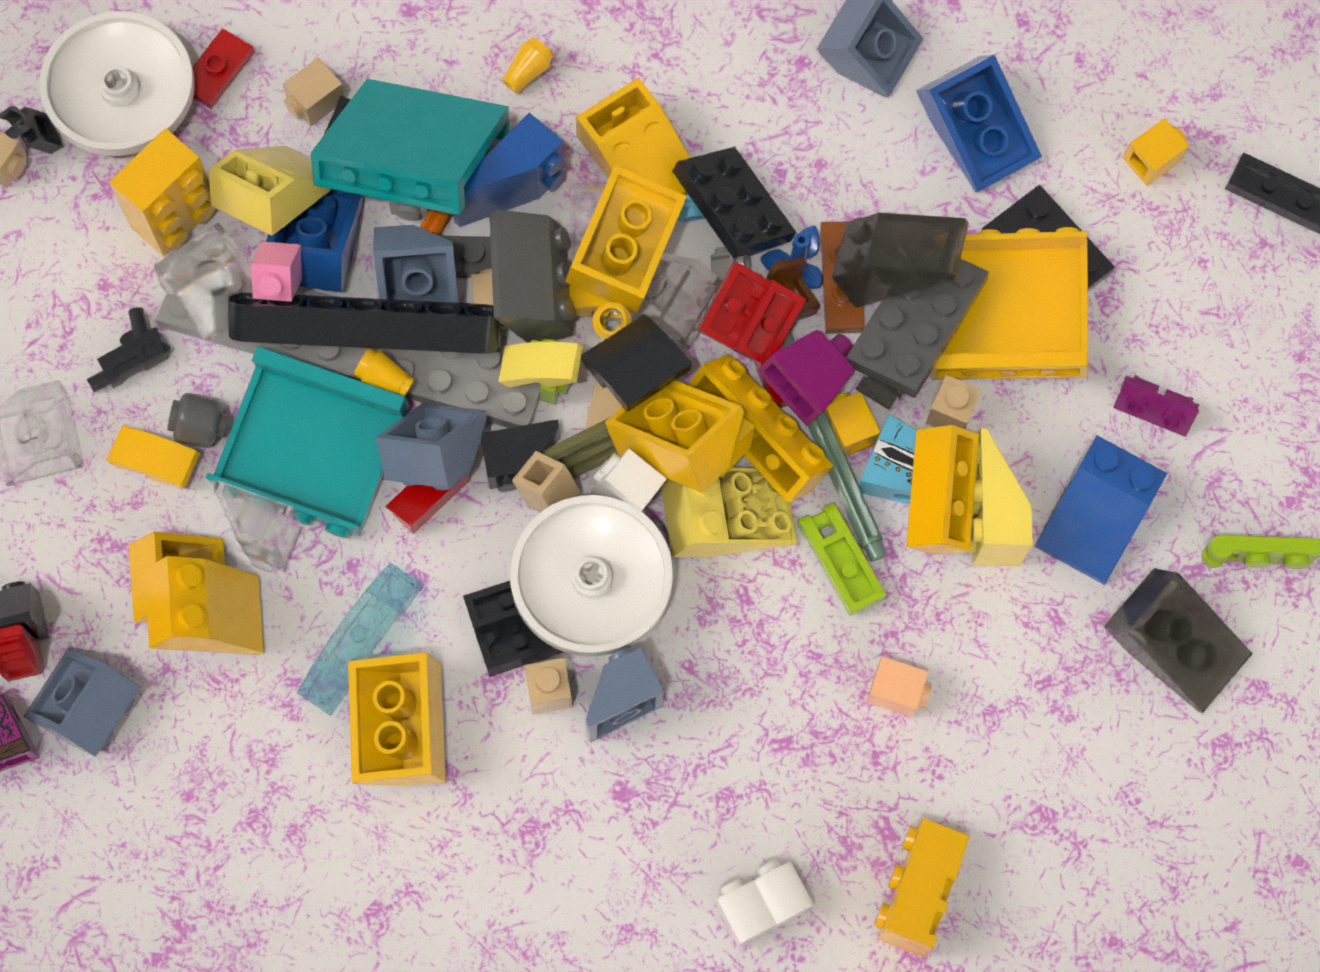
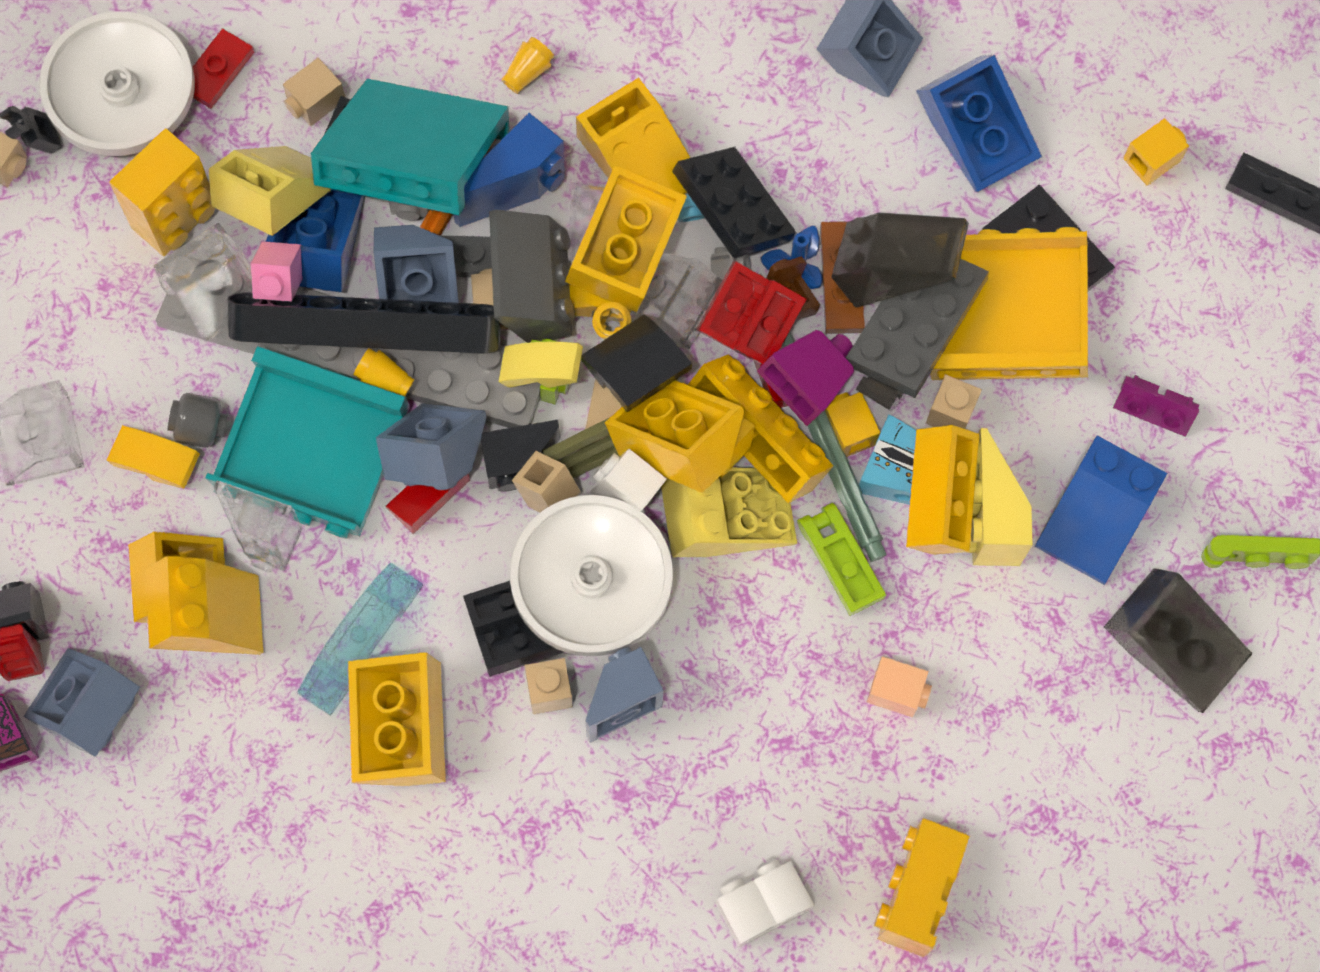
(138, 351): black piece -> none

